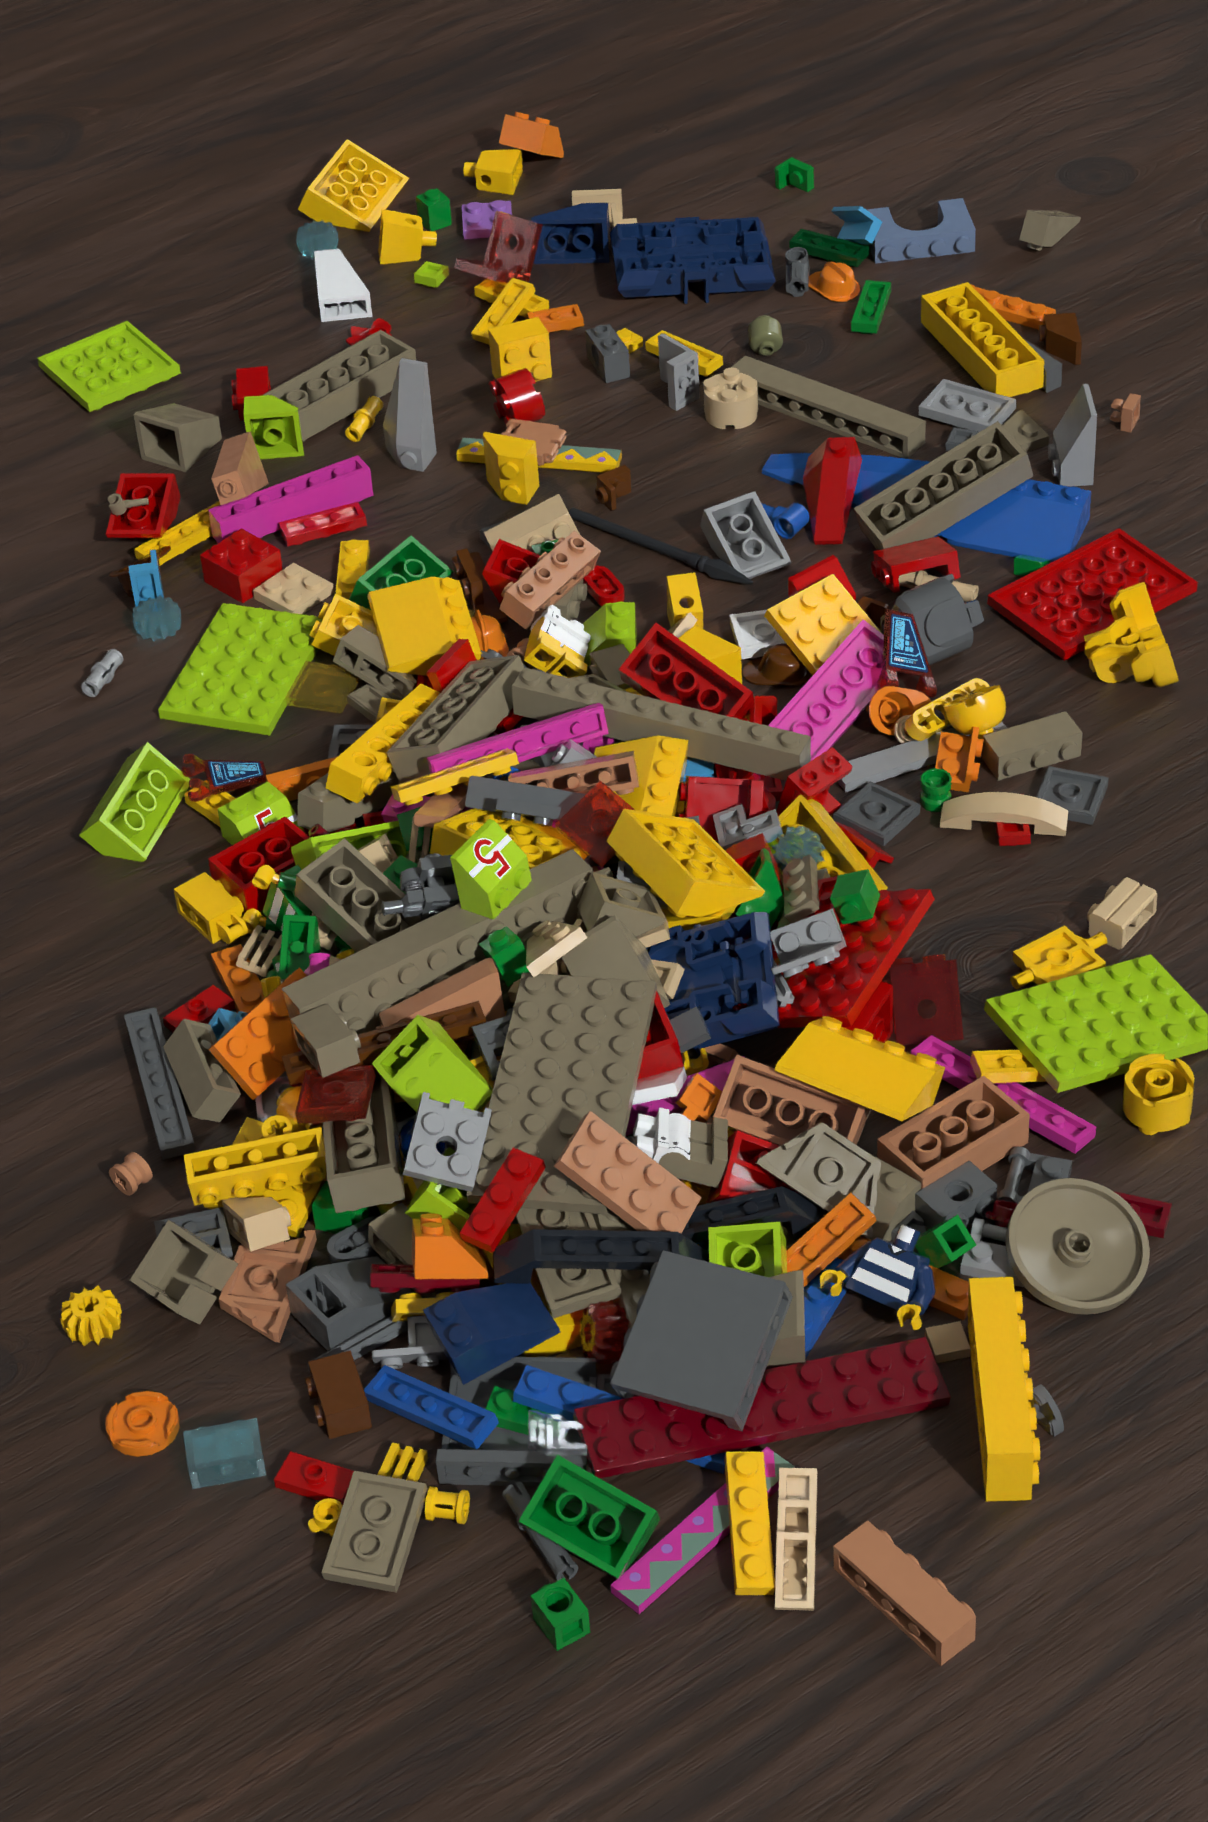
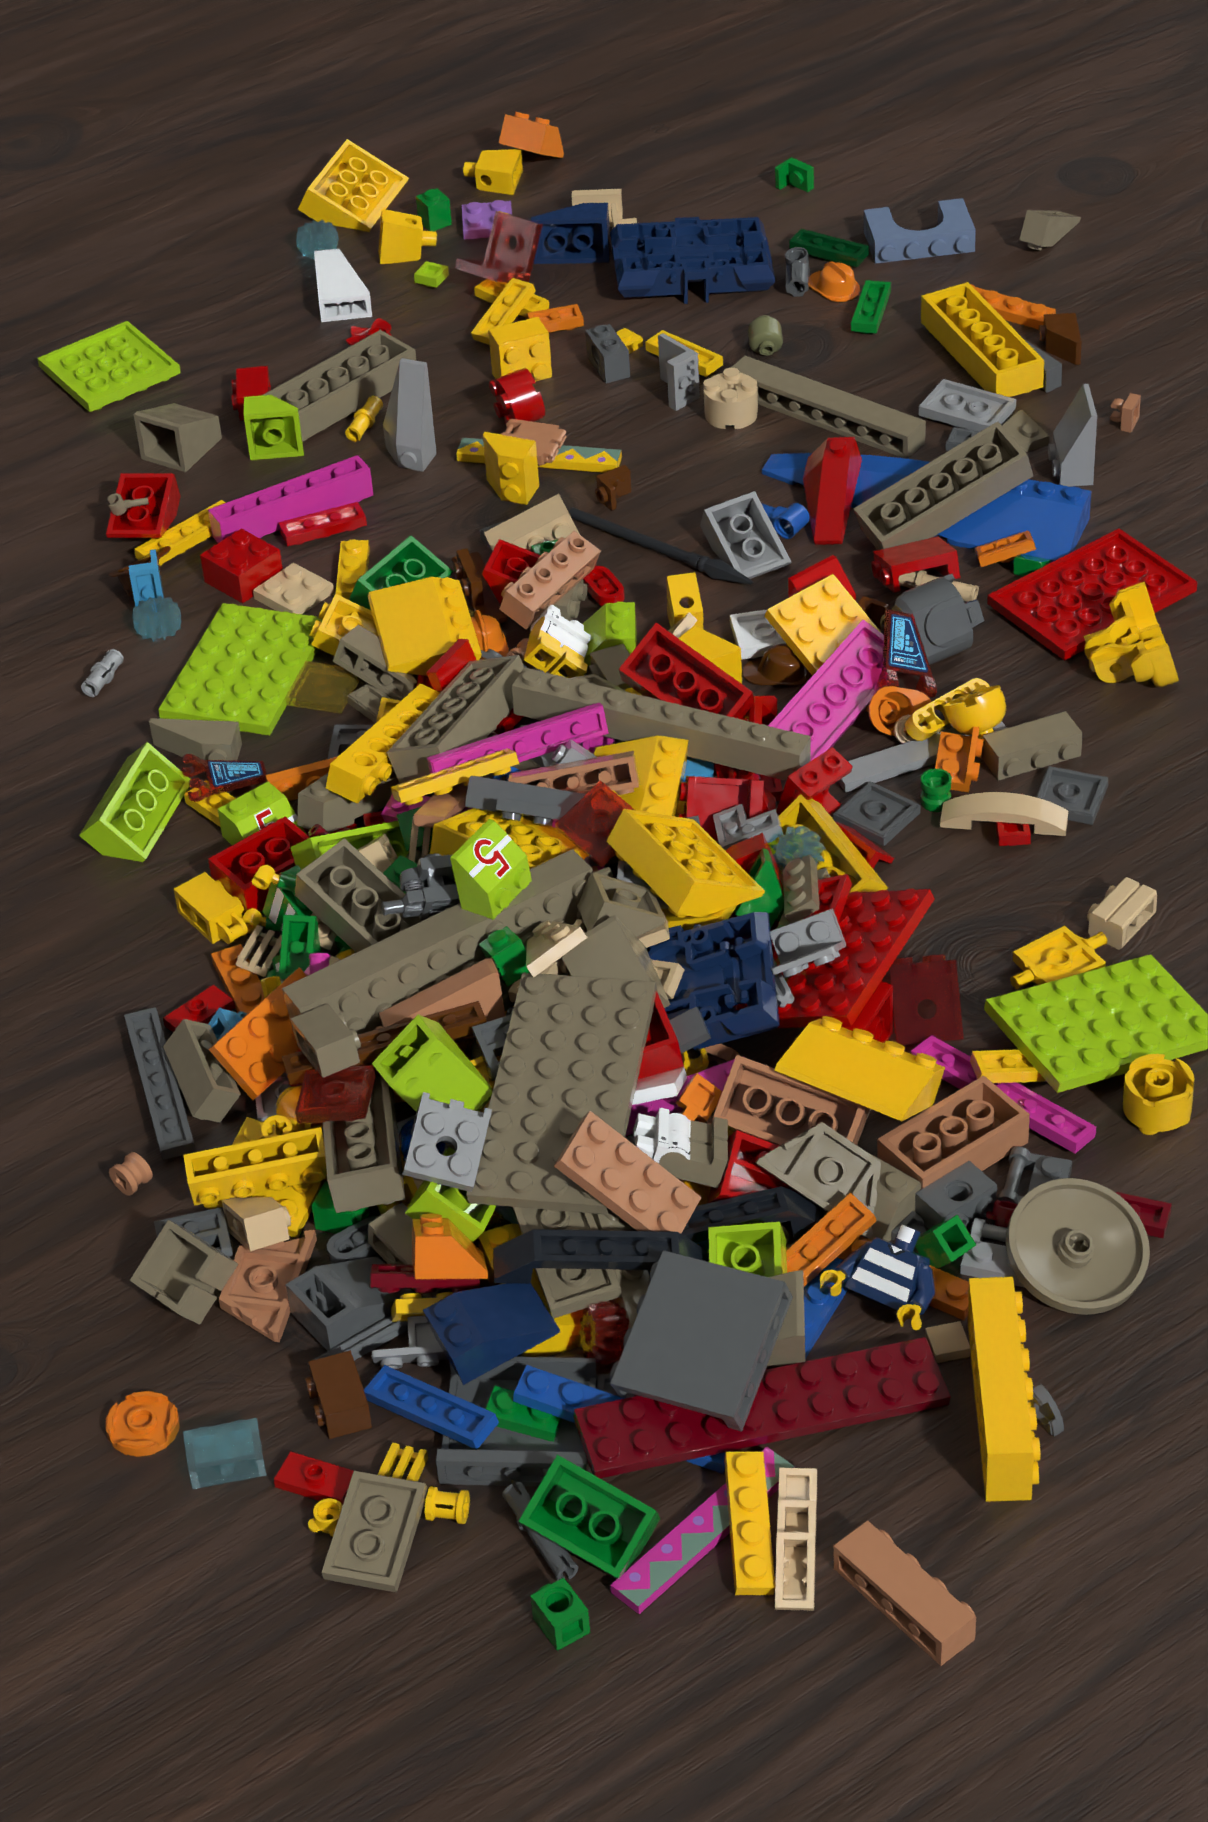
(91, 1315): yellow gear -> none
(198, 737): none -> dark tan slope
(238, 469): nougat slope -> none
(502, 1200): red plate -> none
(549, 1432): clear hinge -> none
(855, 896): green brick -> none
(859, 224): dark azure panel -> none
(1005, 549): none -> orange plate

